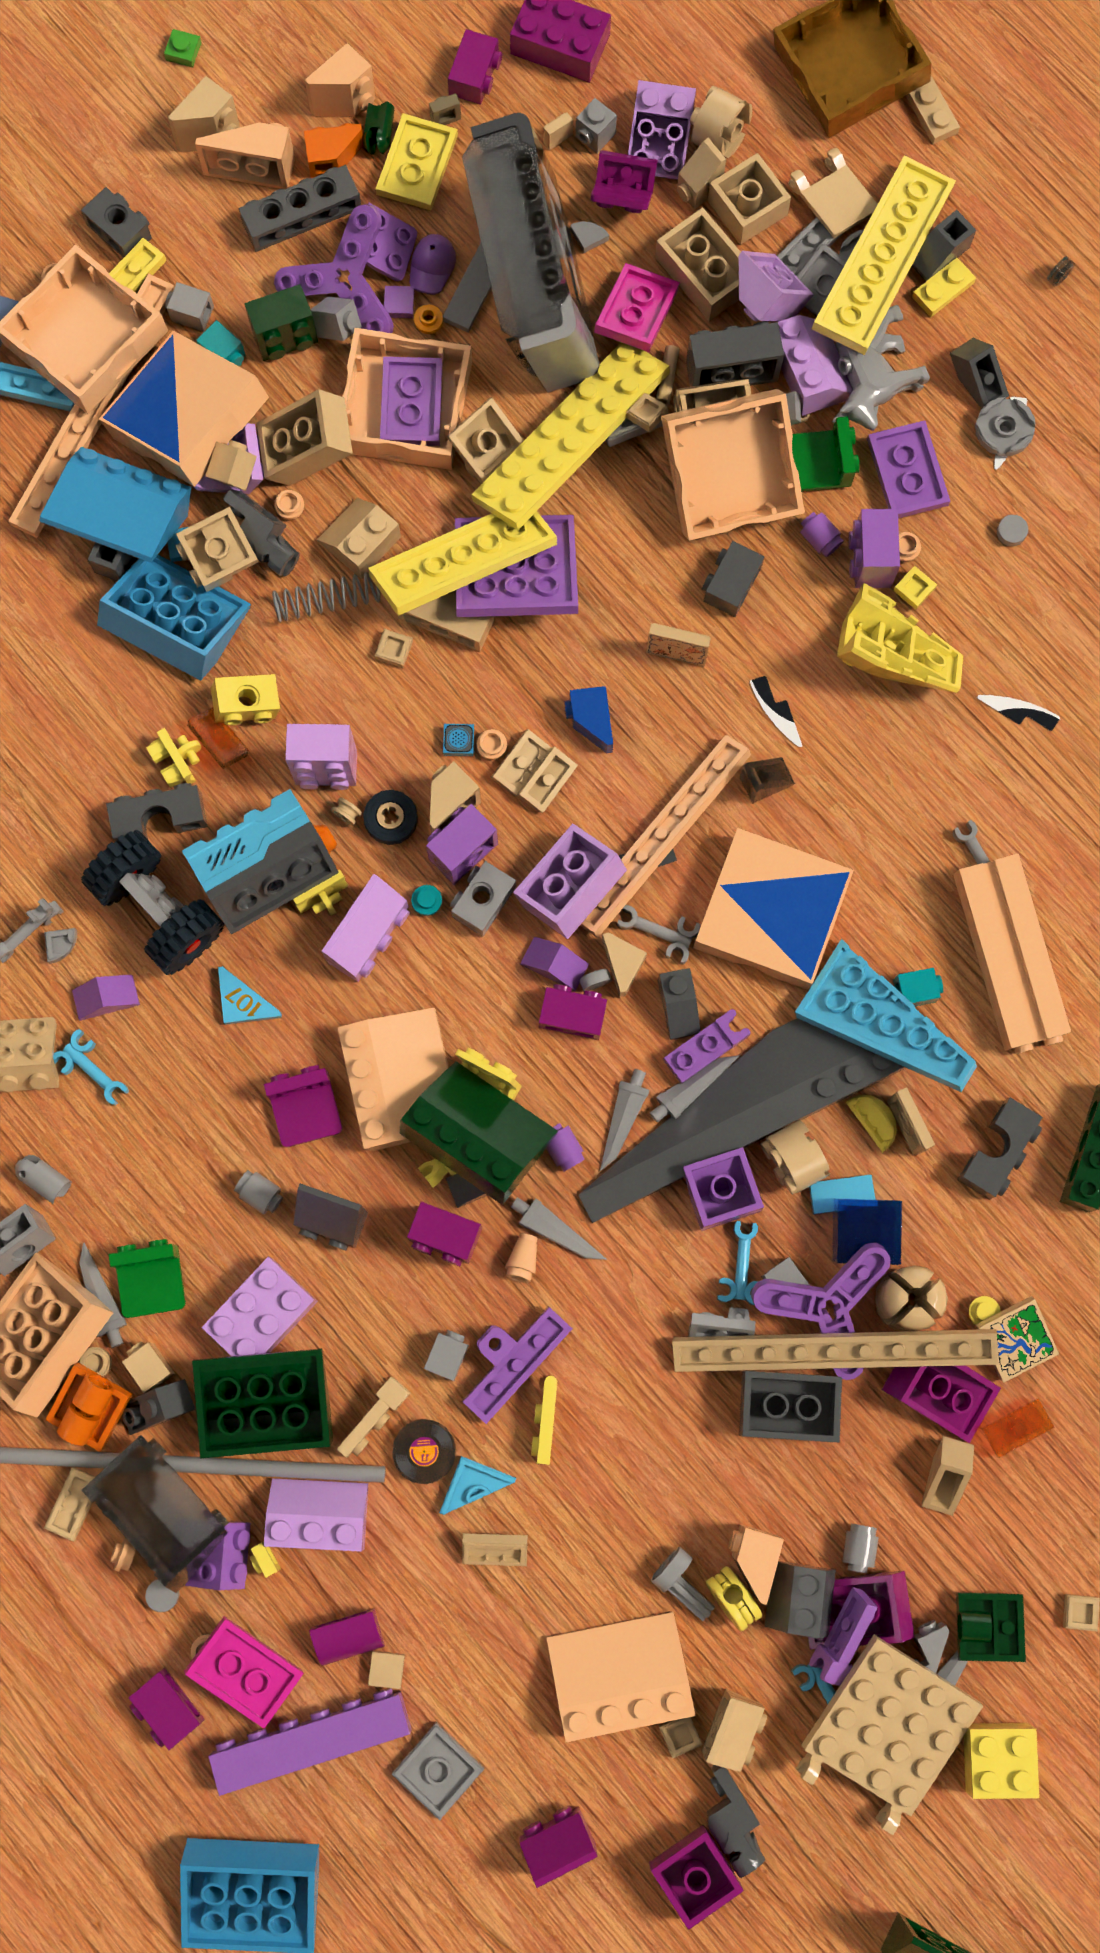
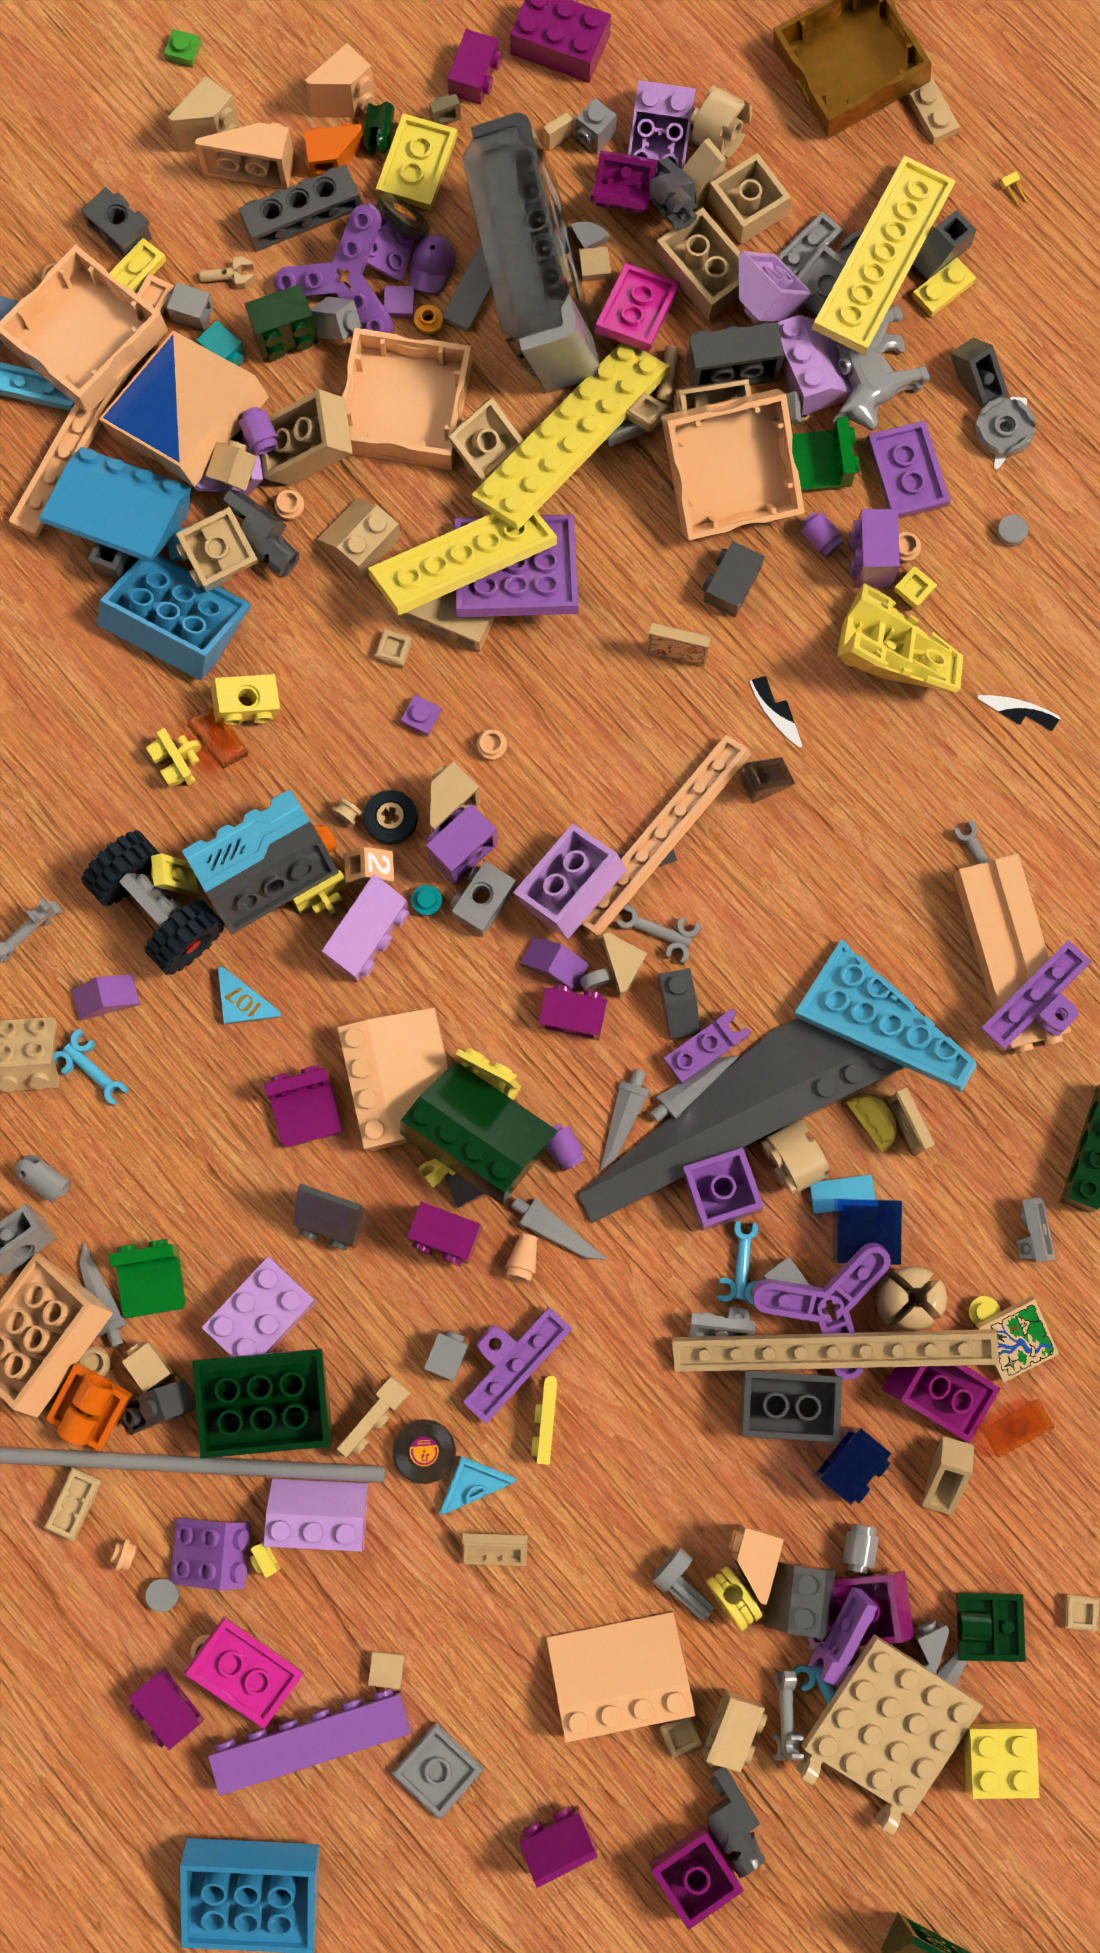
(59, 944): light grey tile -> none
(157, 1512): clear smoke windscreen -> none
(173, 874): none -> light yellow plate
(182, 804): dark grey arch -> none
(231, 273): none -> tan bar
(258, 431): none -> medium lavender brick
(258, 1192): light grey brick -> none
(276, 599): light grey piece -> none
(321, 755): lavender brick -> none
(347, 1637): magenta brick -> none
(366, 861): none -> light nougat brick
(404, 217): none -> clear smoke tile
(411, 400): medium lavender plate -> none
(421, 715): none -> medium lavender plate
(458, 740): tile -> none
(534, 771): tan slope -> none
(591, 716): blue slope -> none
(594, 263): none -> tan tile
(673, 194): none -> dark grey plate
(773, 909): tile -> none
(787, 1741): none -> light grey bar
(837, 199): tan flag -> none
(853, 1466): none -> clear blue brick
(920, 986): teal brick -> none
(1010, 180): none -> piece
(1017, 1127): dark grey arch -> none
(1039, 999): none -> medium lavender plate
(1039, 1244): none -> light grey hinge
(1061, 271): clear smoke tile -> none

